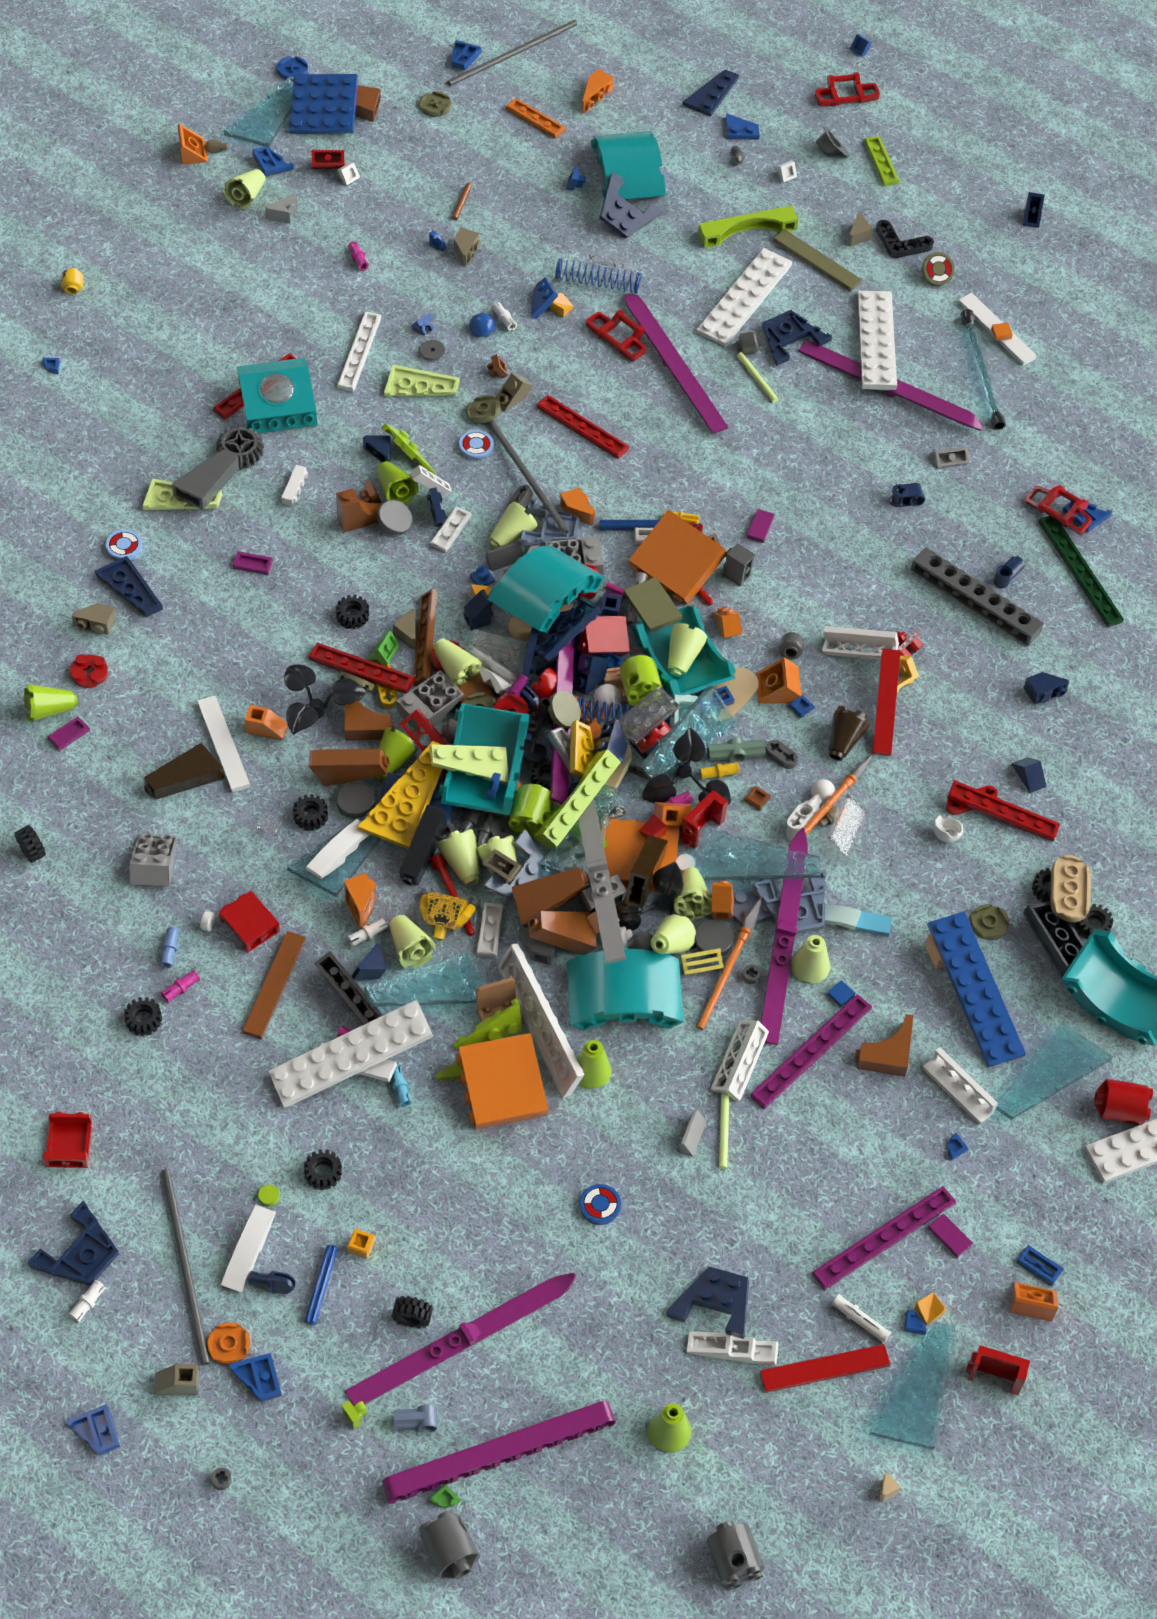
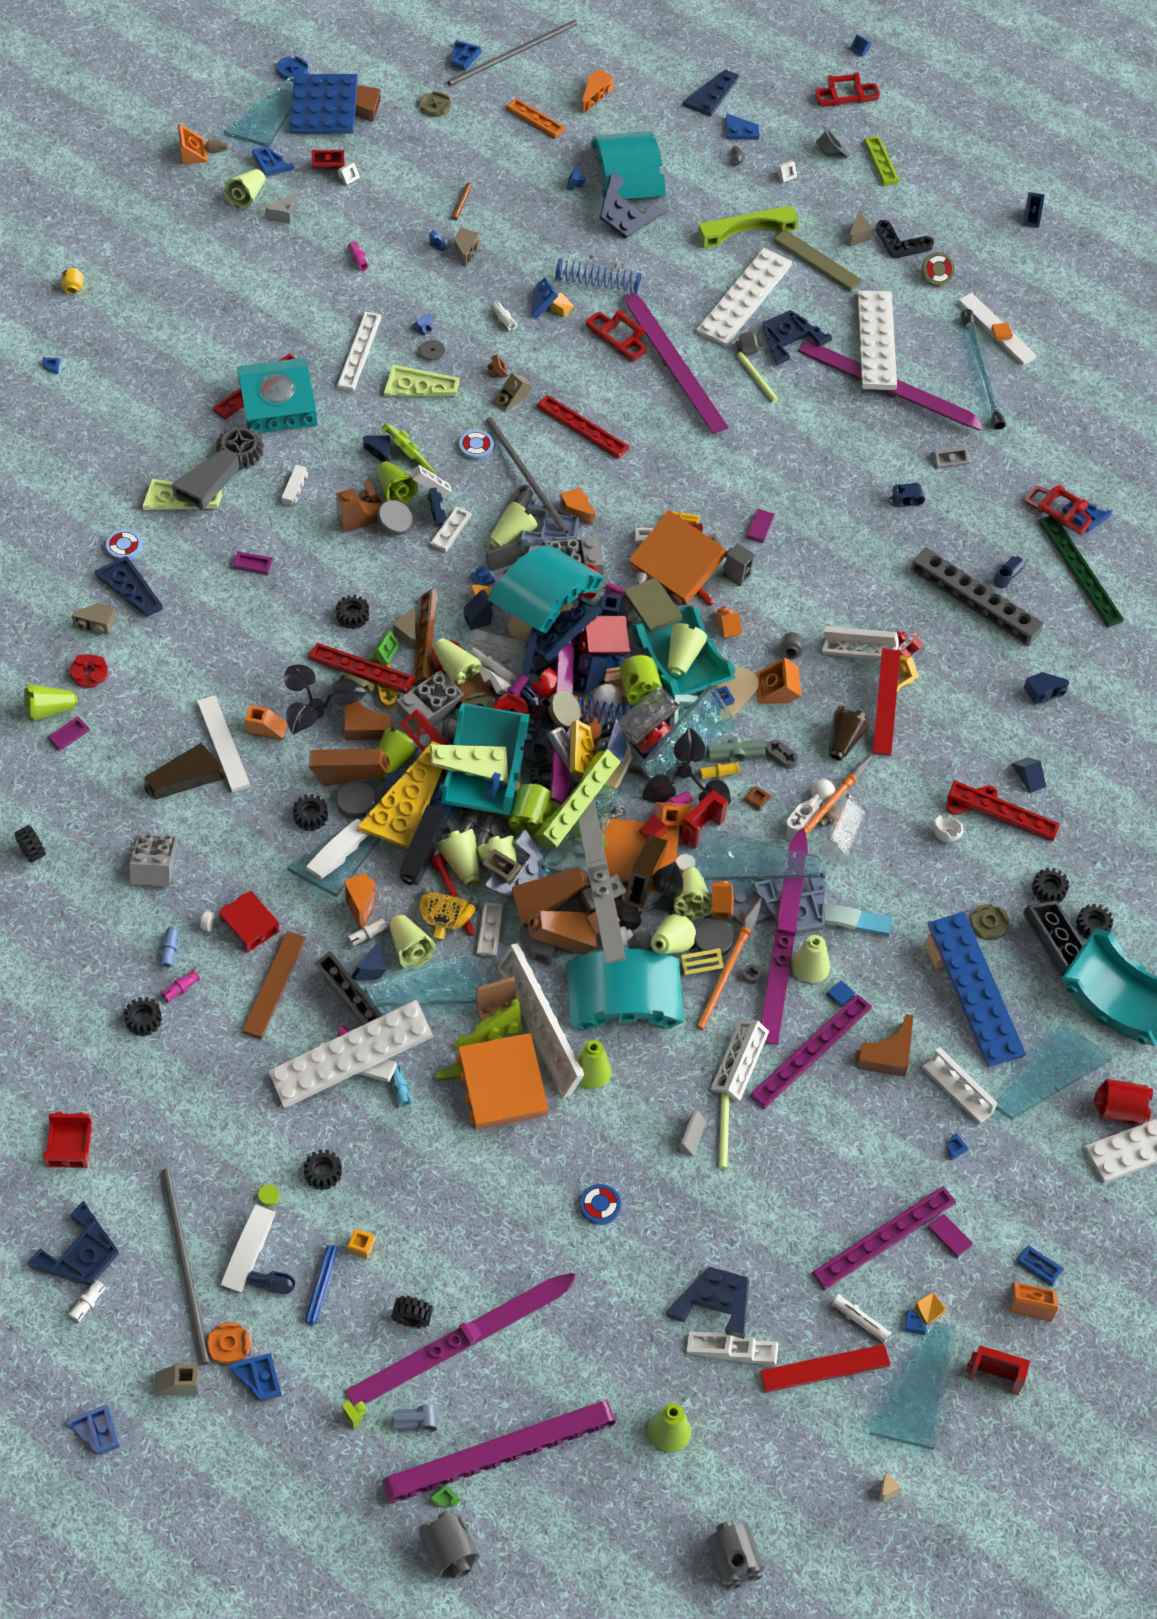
(217, 1472): dark grey bush -> none
(481, 325): blue hair -> none
(483, 409): olive tile -> none
(626, 524): blue axle -> none
(801, 706): blue tile -> none
(1070, 888): tan tile -> none

